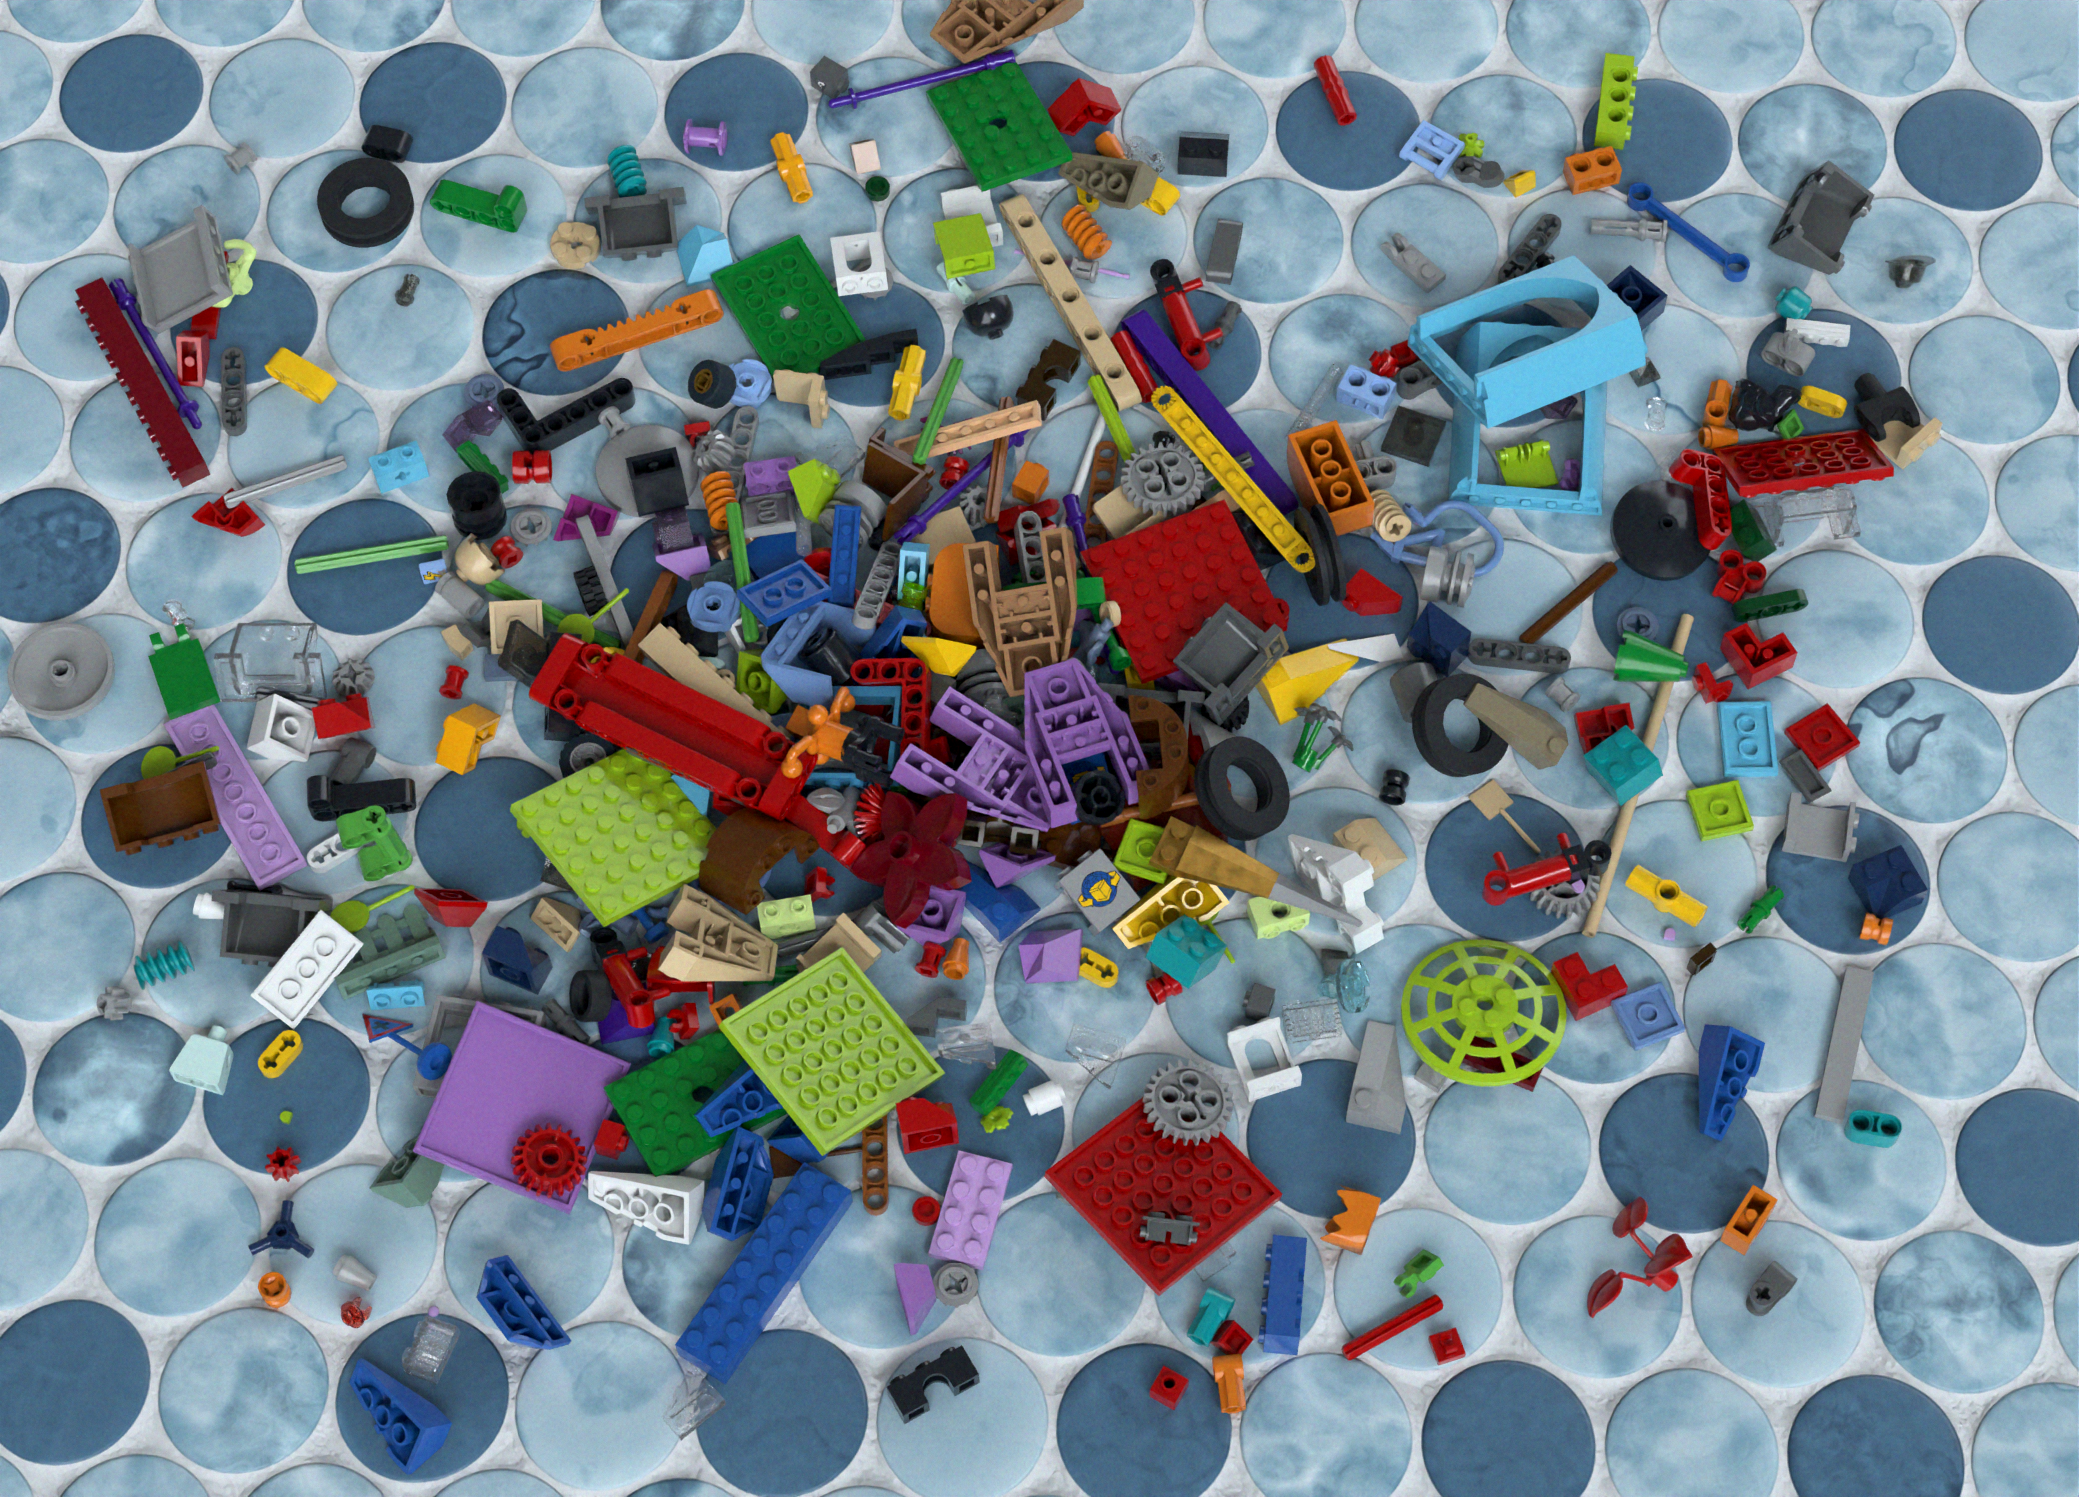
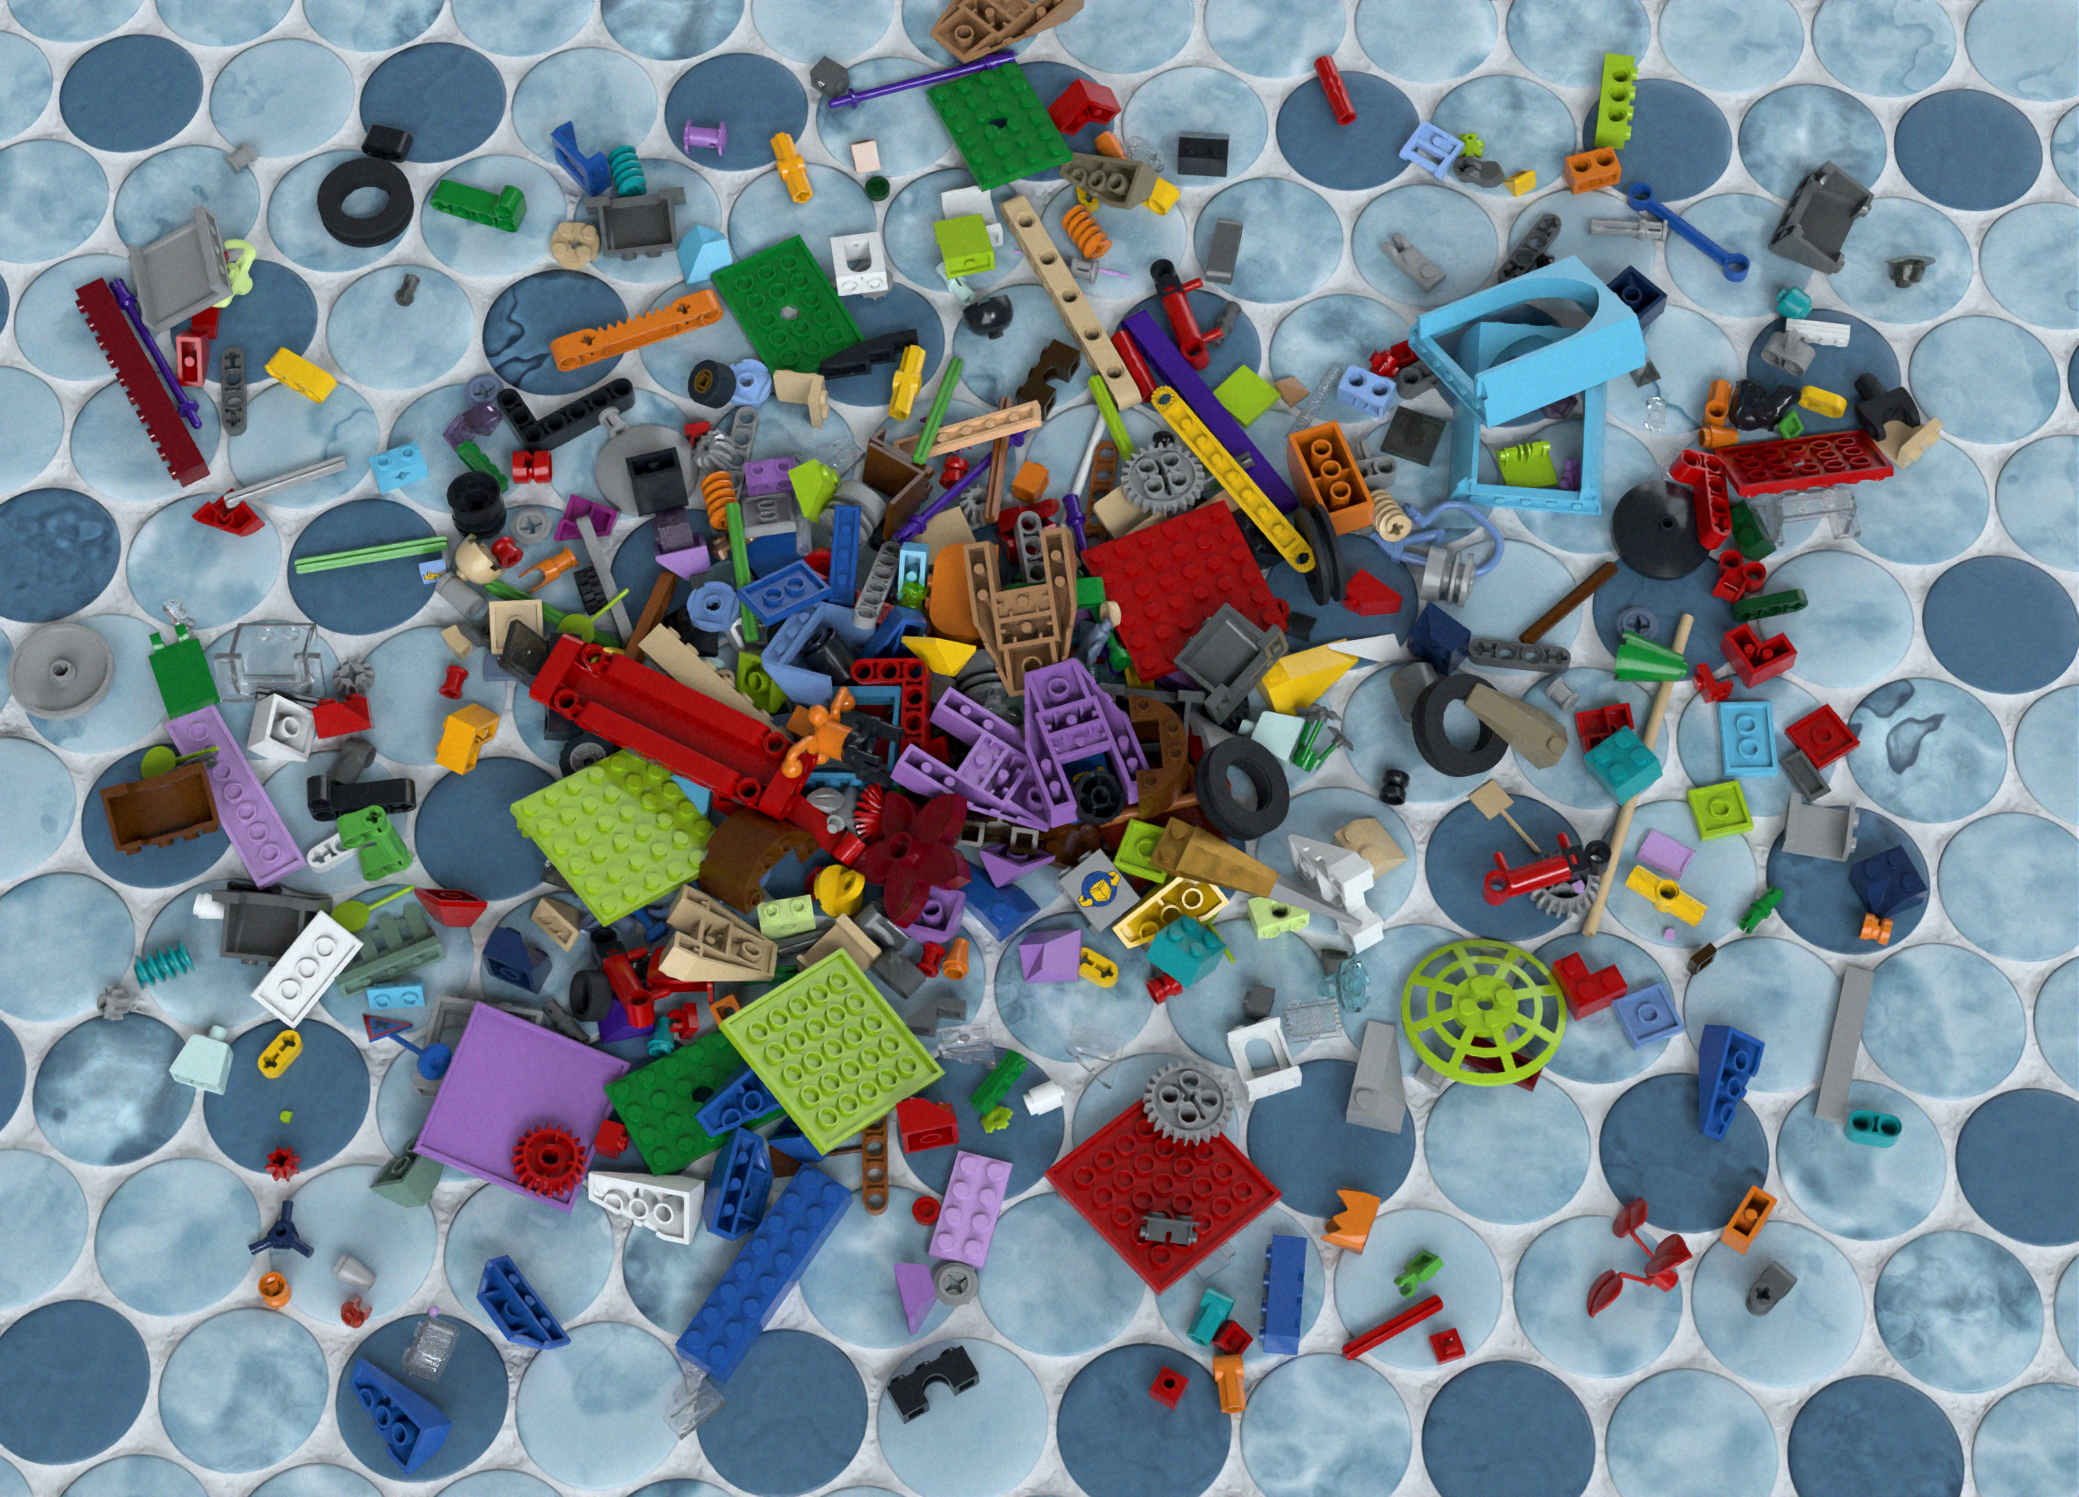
(553, 567): none -> orange piece
(594, 170): none -> blue panel
(839, 890): none -> yellow tile
(897, 972): none -> dark grey beam
(1246, 396): none -> lime tile
(1277, 733): none -> light aqua torso
(1291, 391): none -> medium nougat slope
(1300, 626): none -> clear smoke slope
(1665, 854): none -> lavender piece

